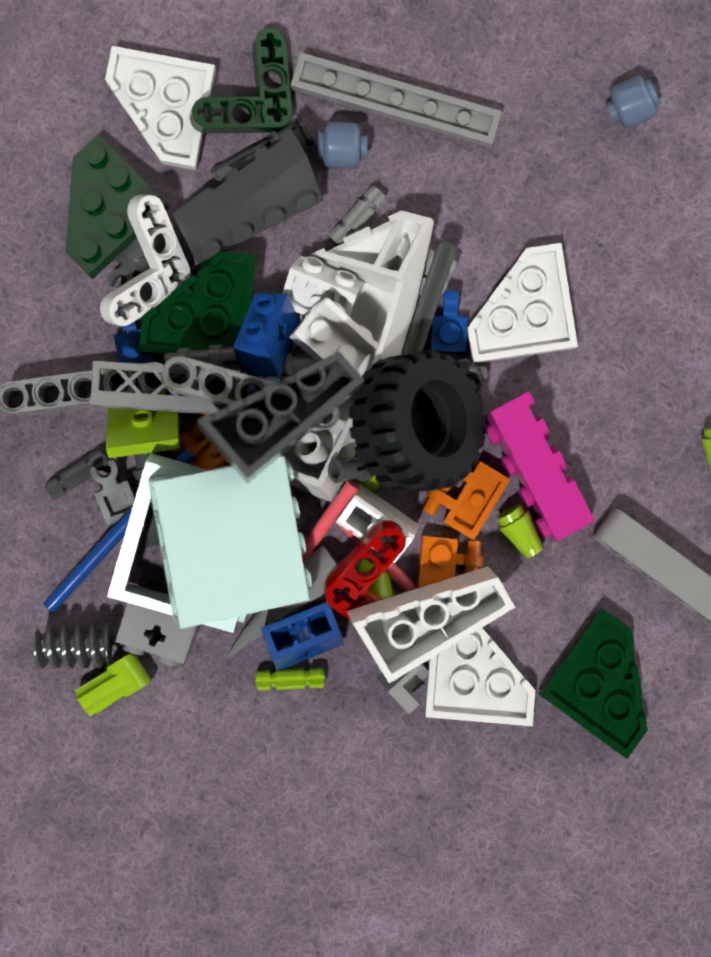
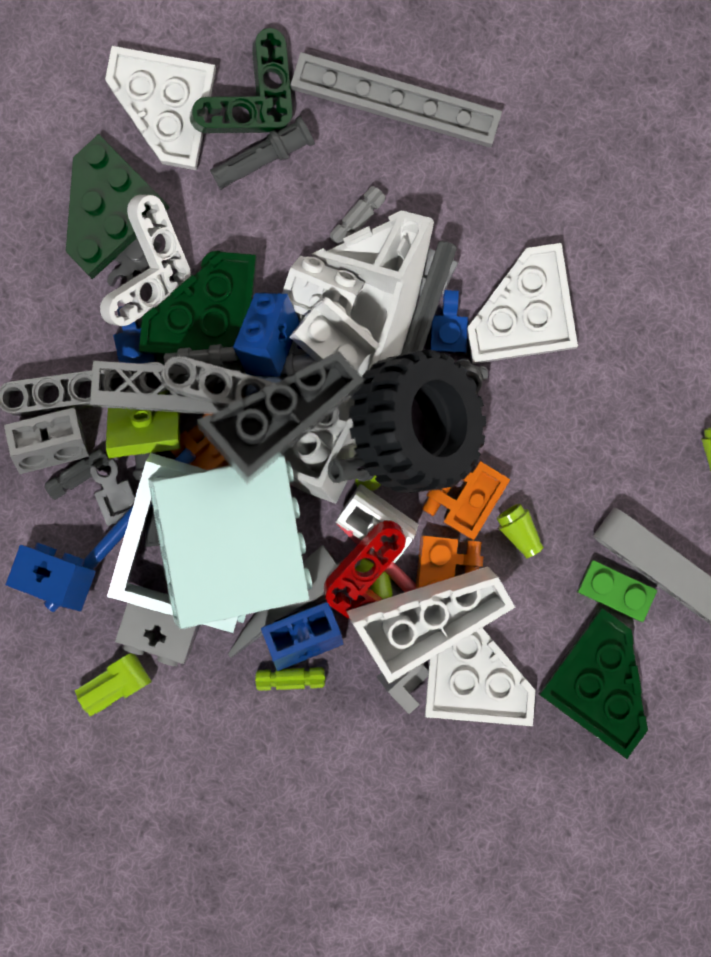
(46, 440): none -> light grey brick
(51, 578): none -> blue brick
(73, 646): dark grey piece -> none
(250, 199): dark grey wedge -> none
(330, 516): coral bar -> none
(341, 145): sand blue head -> none
(537, 468): dark pink wedge -> none
(617, 591): none -> bright green plate
(633, 101): sand blue head -> none

